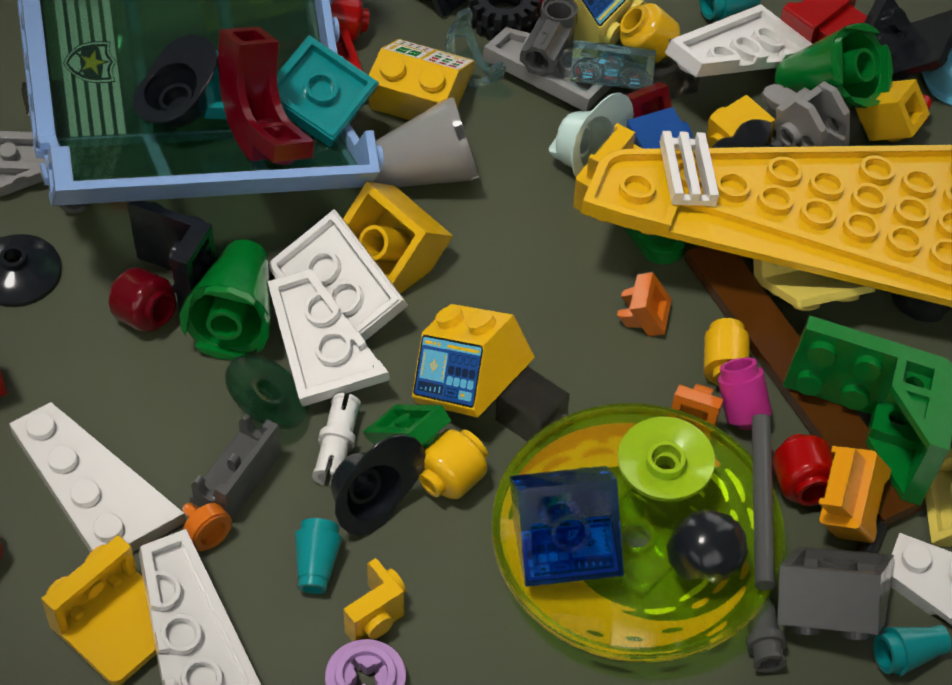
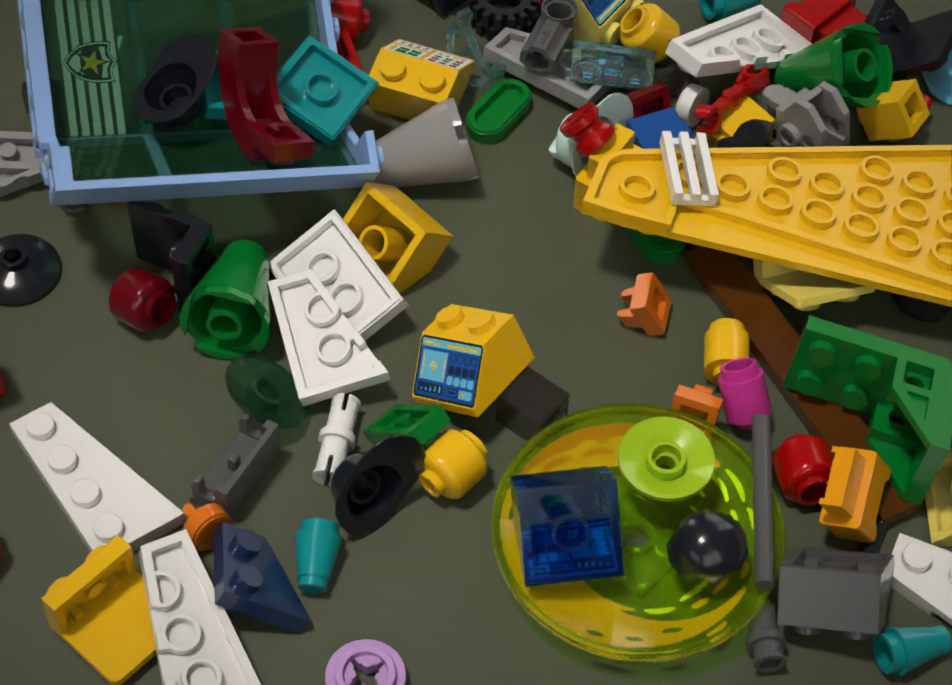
(252, 579): none -> dark blue wing
(377, 610): yellow bracket -> none
(498, 111): none -> green tile
(587, 129): none -> red wheel
(689, 100): none -> white tile
(746, 84): none -> red piece

